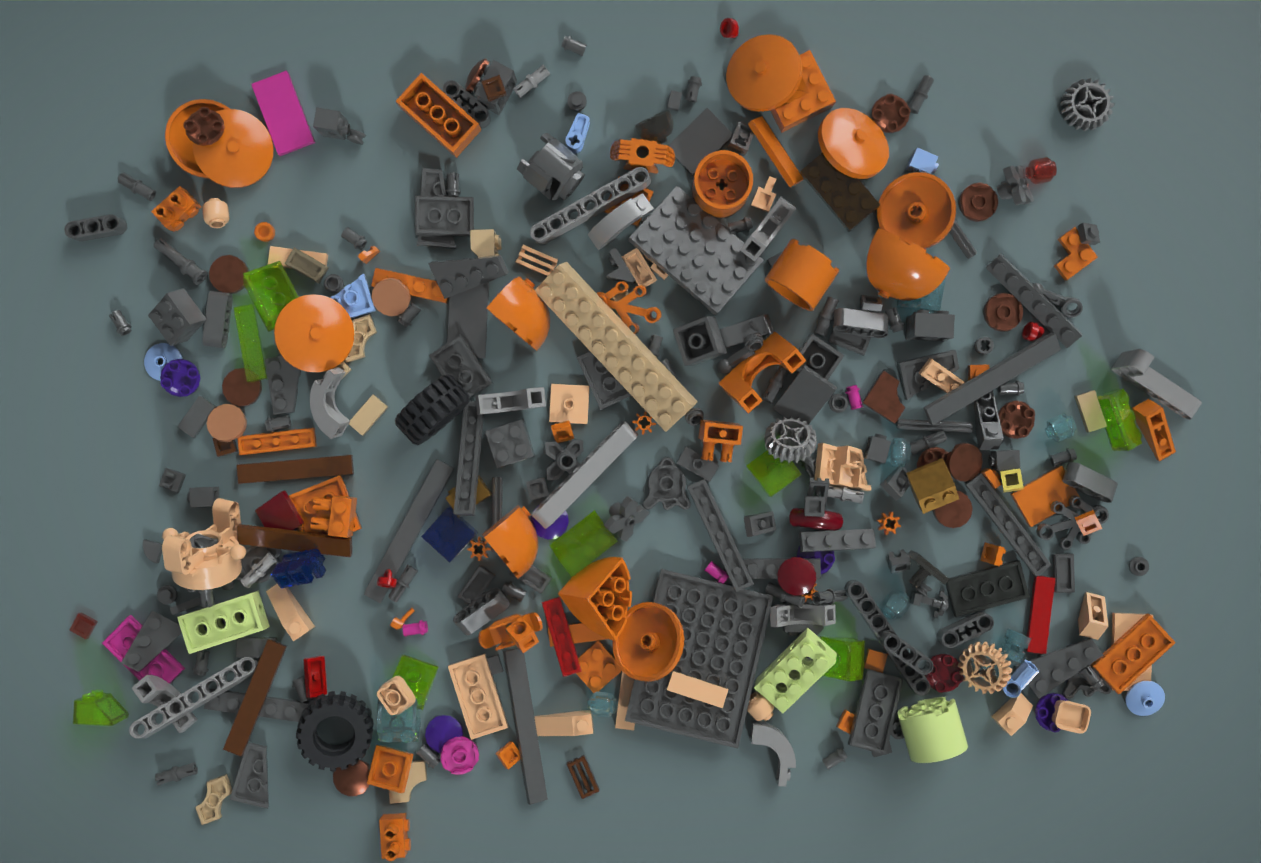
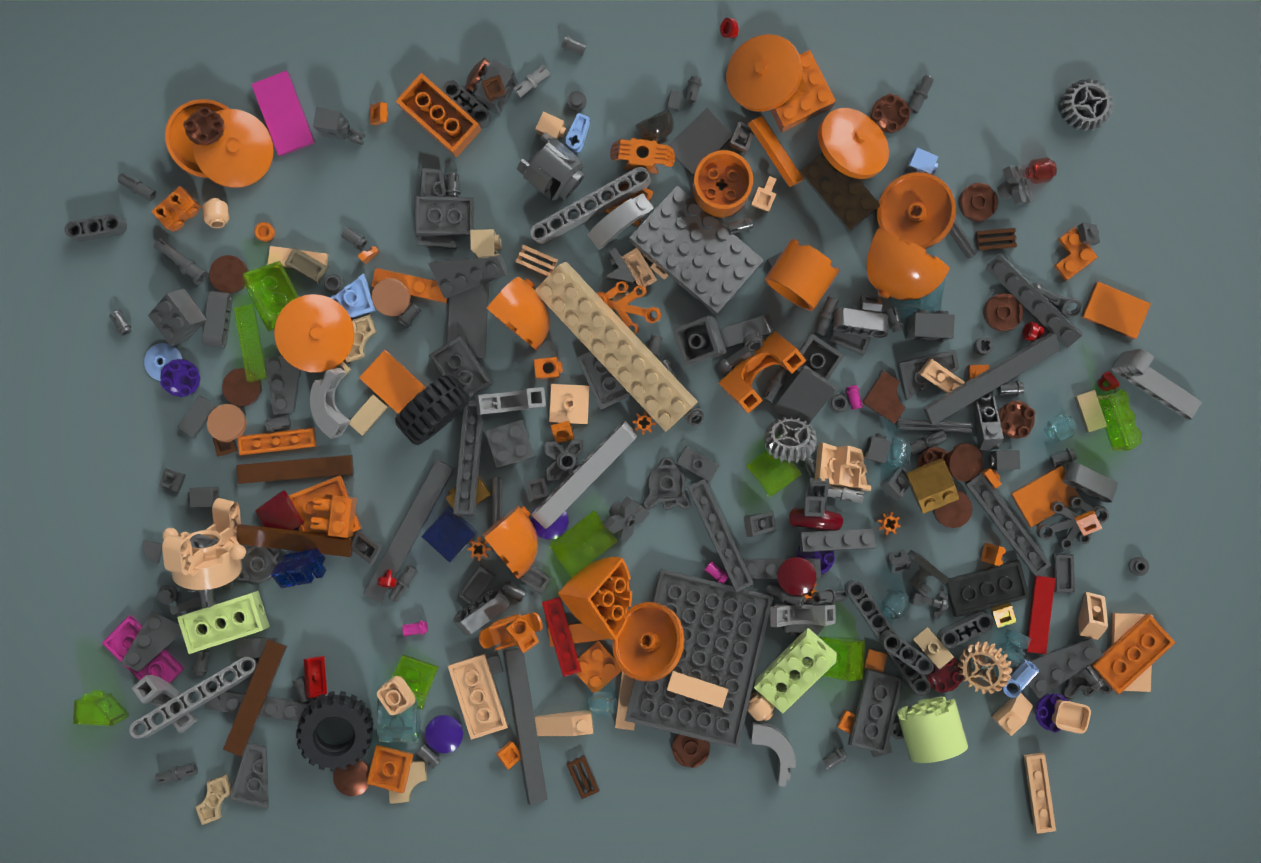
(83, 625): clear red tile -> none
(258, 570): light grey pin -> none
(289, 612): light nougat slope -> none
(366, 547): none -> dark grey slope
(378, 113): none -> orange plate
(391, 381): none -> orange tile
(394, 836): orange brick -> none
(397, 623): orange hand -> none
(459, 755): dark pink tile -> none
(539, 368): none -> orange brick
(551, 125): none -> light nougat brick
(690, 751): none -> copper tile
(719, 432): orange brick -> none
(768, 229): light grey arch -> none
(933, 648): none -> tan plate
(1003, 615): none -> plate
(1011, 480): light yellow brick -> none
(1012, 238): none -> reddish brown tile
(1039, 793): none -> light nougat plate
(1111, 381): none -> red tile
(1116, 310): none -> orange tile
(1142, 692): light blue dish -> none
(1154, 427): orange slope -> none

